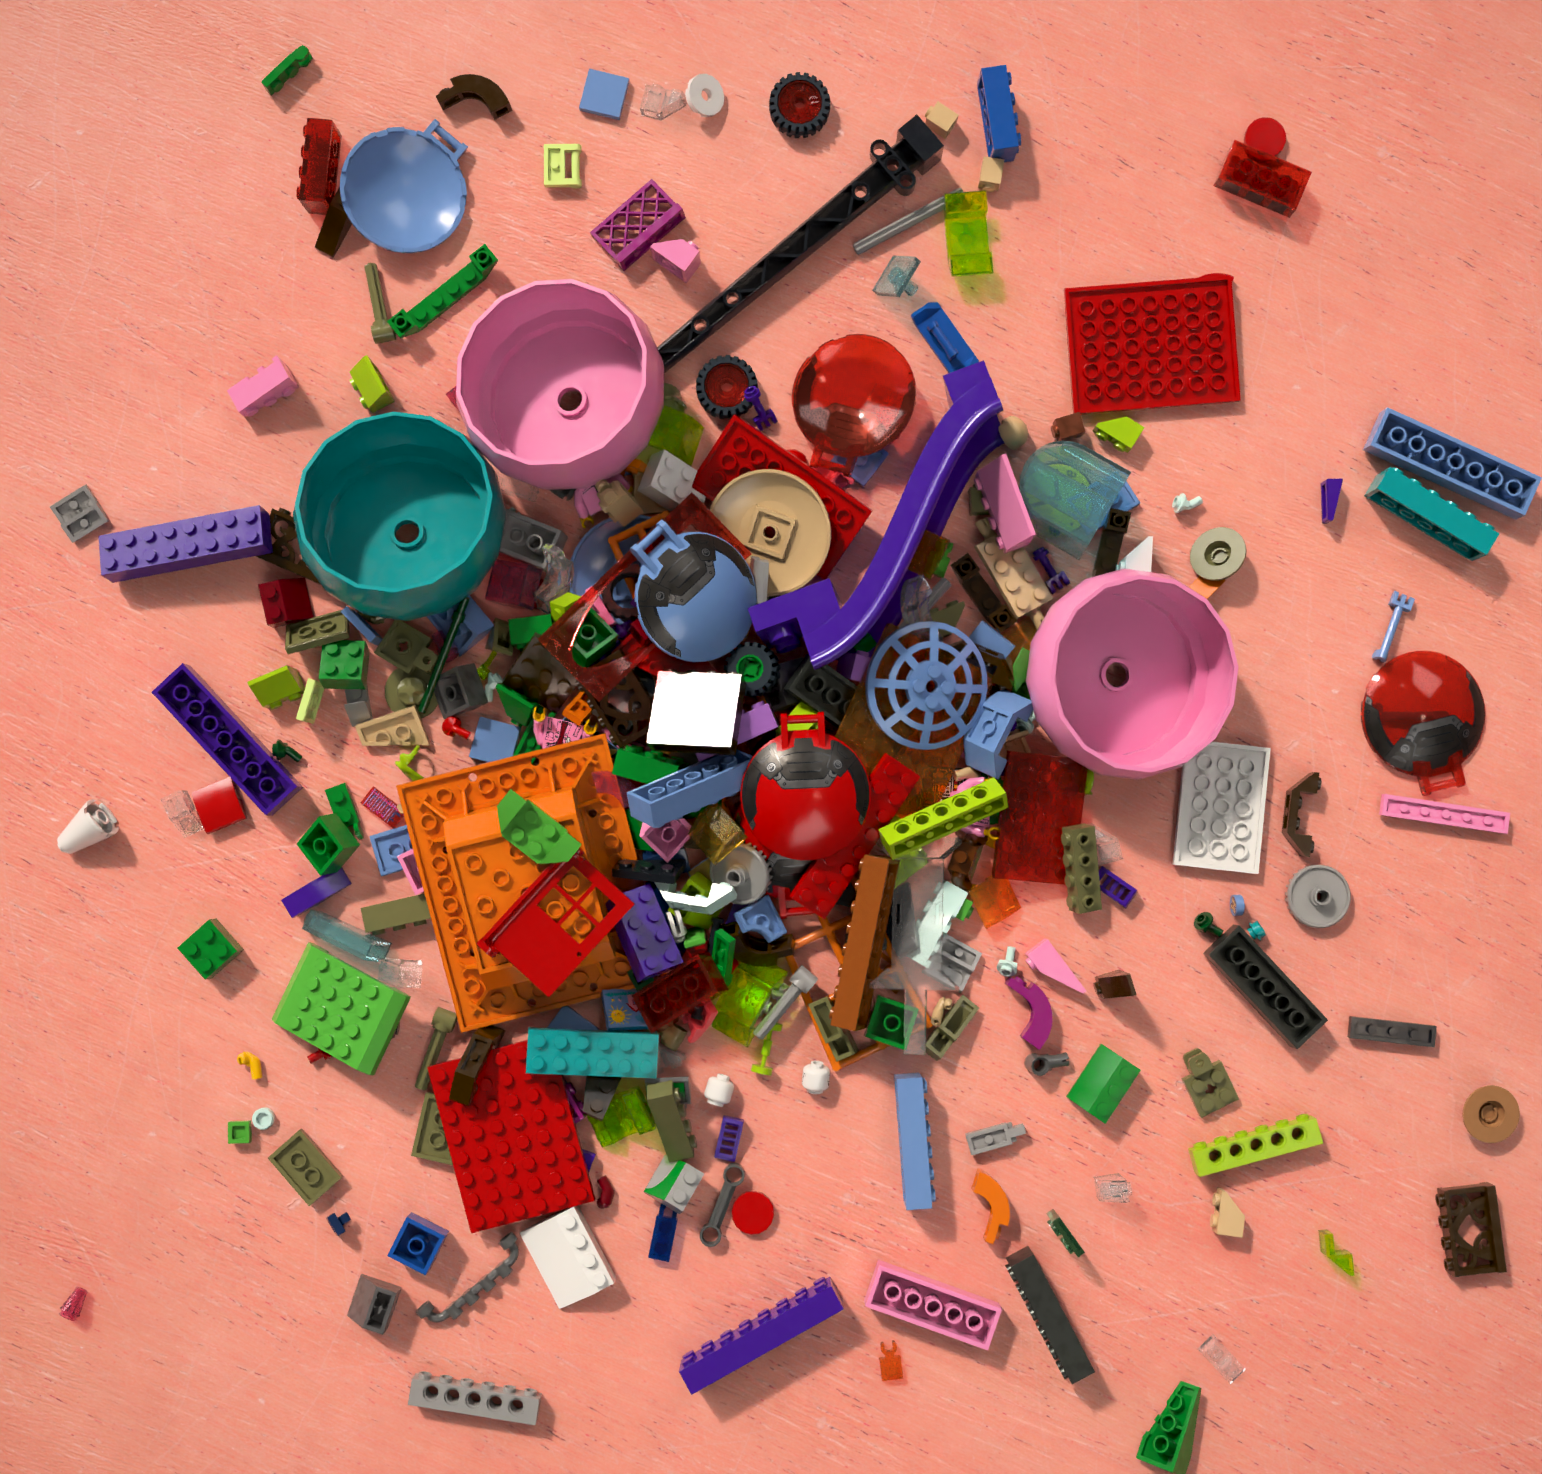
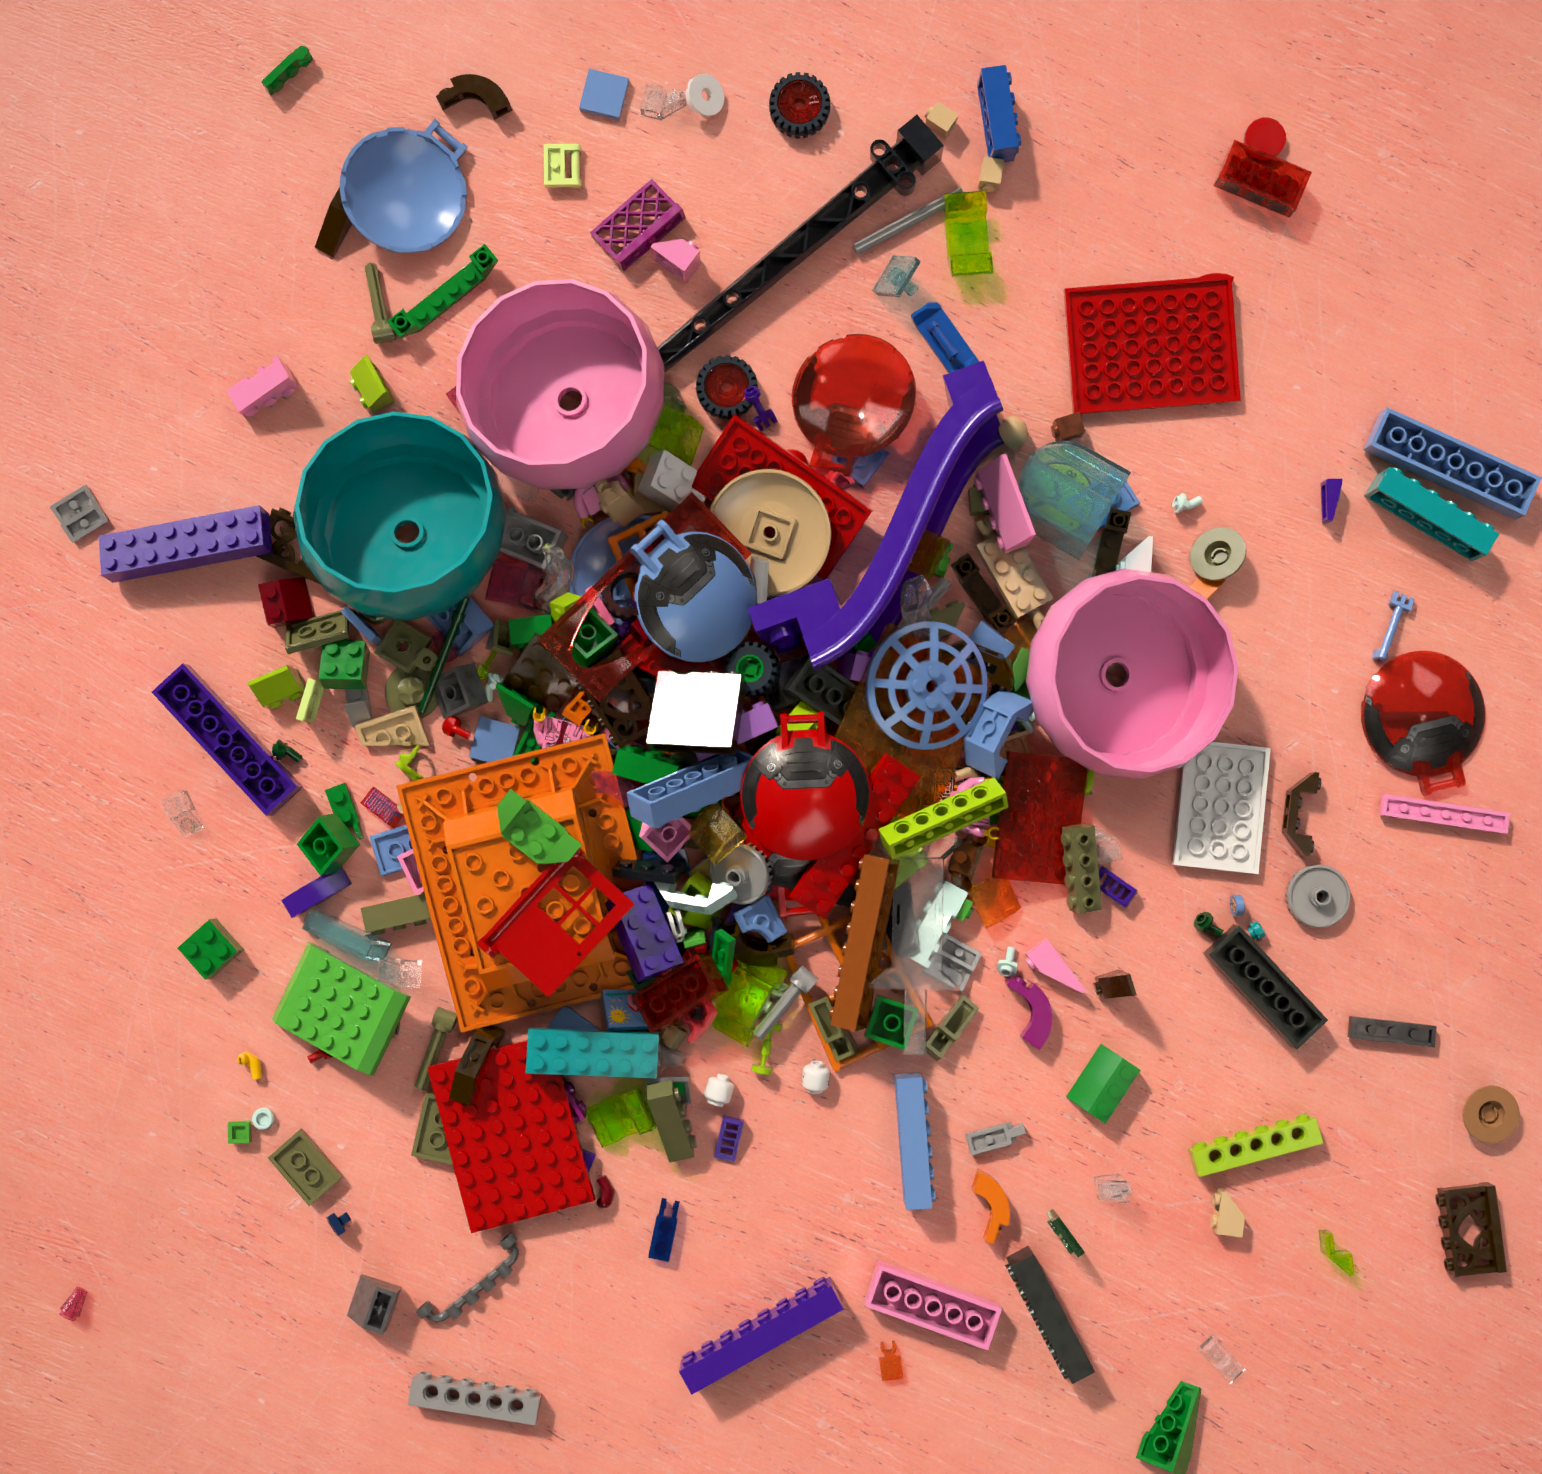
(88, 827): white cone -> none
(218, 805): red slope -> none
(319, 165): clear red brick -> none
(418, 1243): blue brick -> none
(568, 1256): white slope -> none
(598, 1095): dark brown wing -> none
(673, 1184): light grey slope -> none
(722, 1205): dark grey piece -> none
(752, 1212): red tile -> none
(938, 1011): tan arm -> none
(1047, 1062): dark grey pin -> none
(1054, 577): dark purple hinge -> none
(1121, 432): lime slope -> none
(1202, 1074): olive plate -> none

